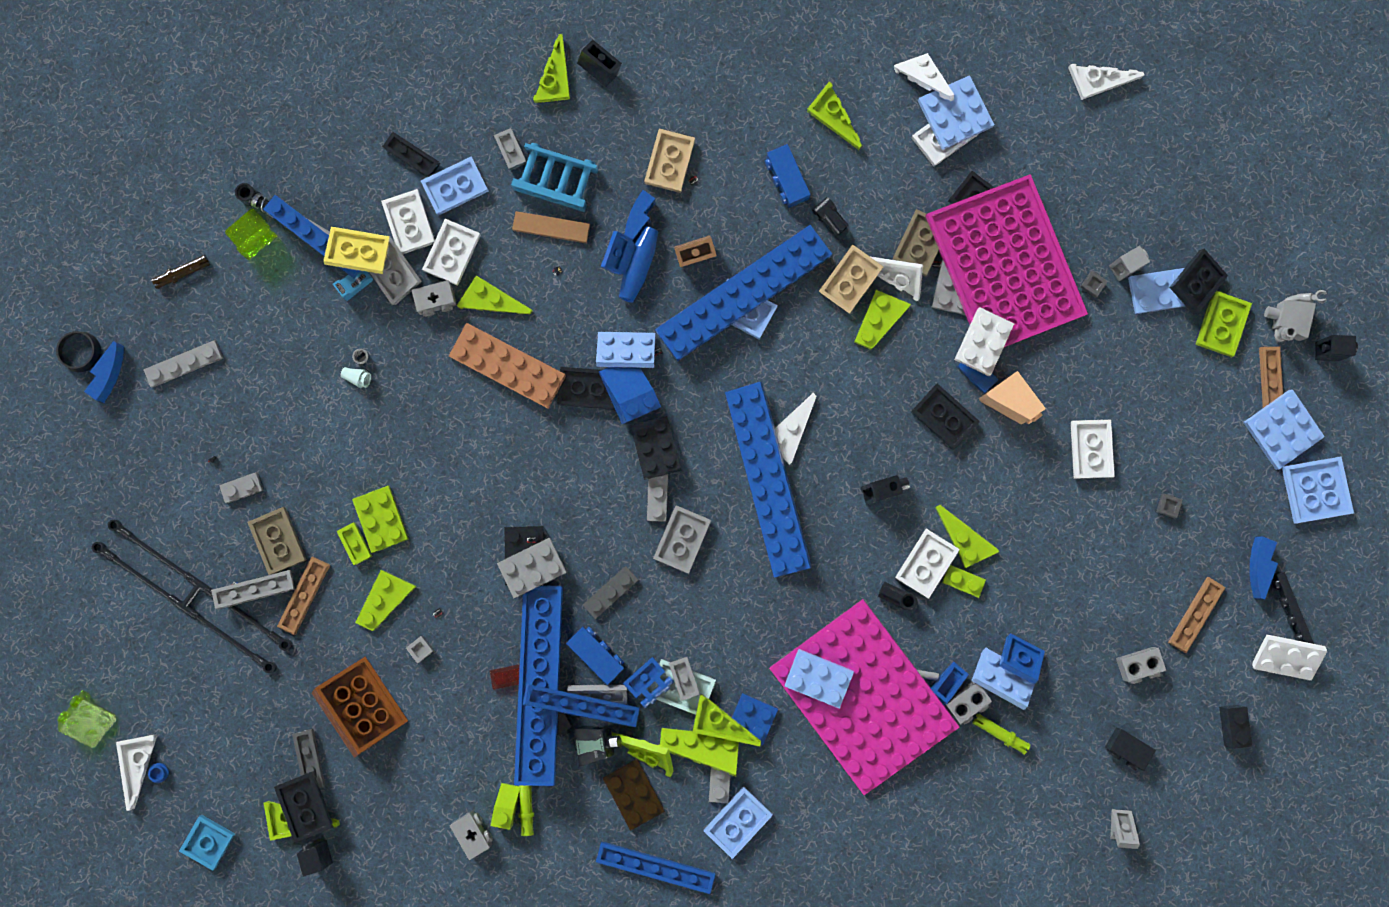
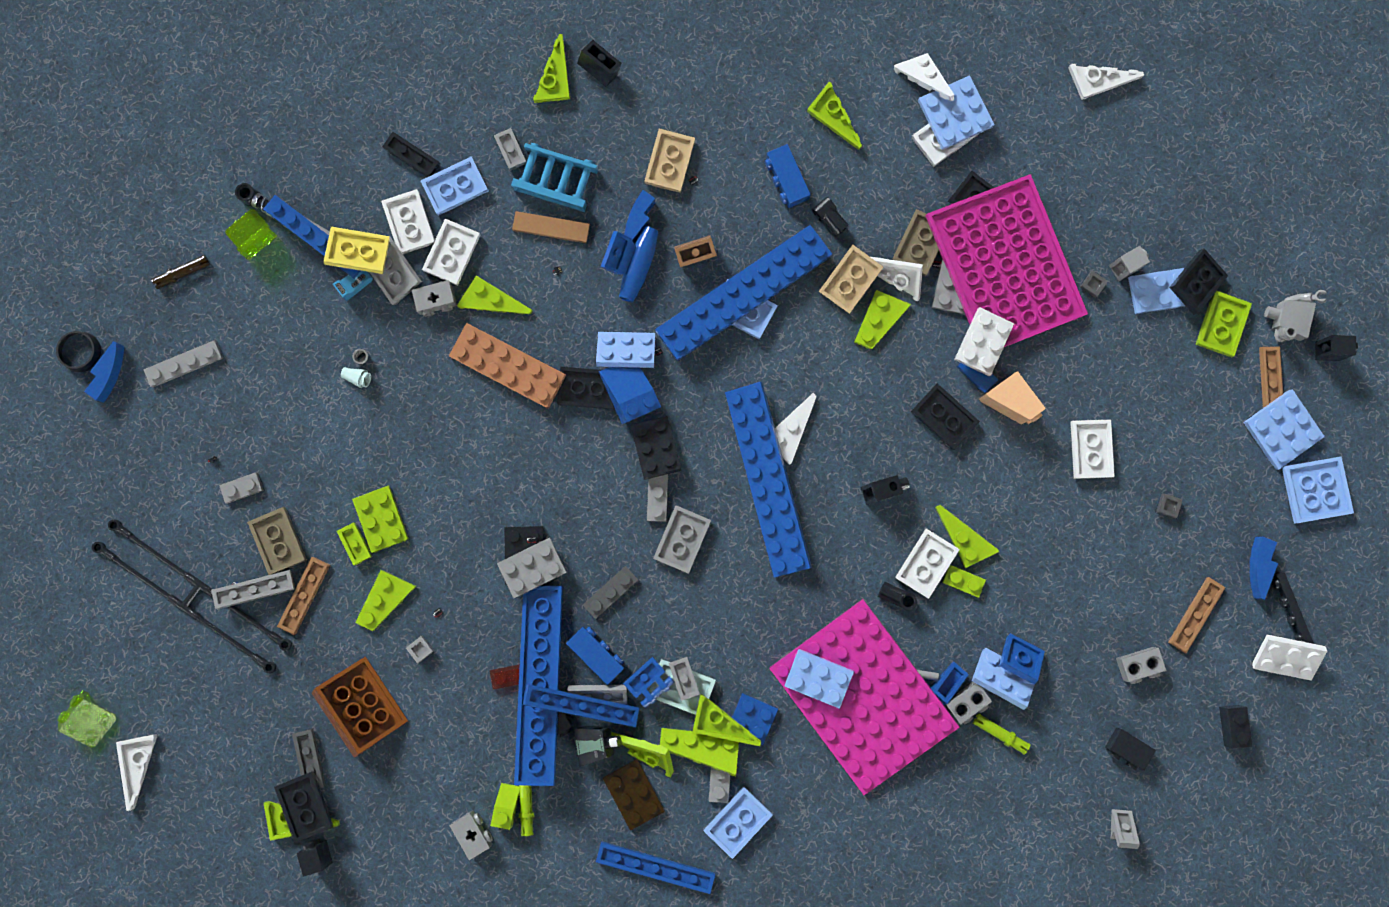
(158, 772): blue plate -> none
(207, 842): dark azure plate -> none

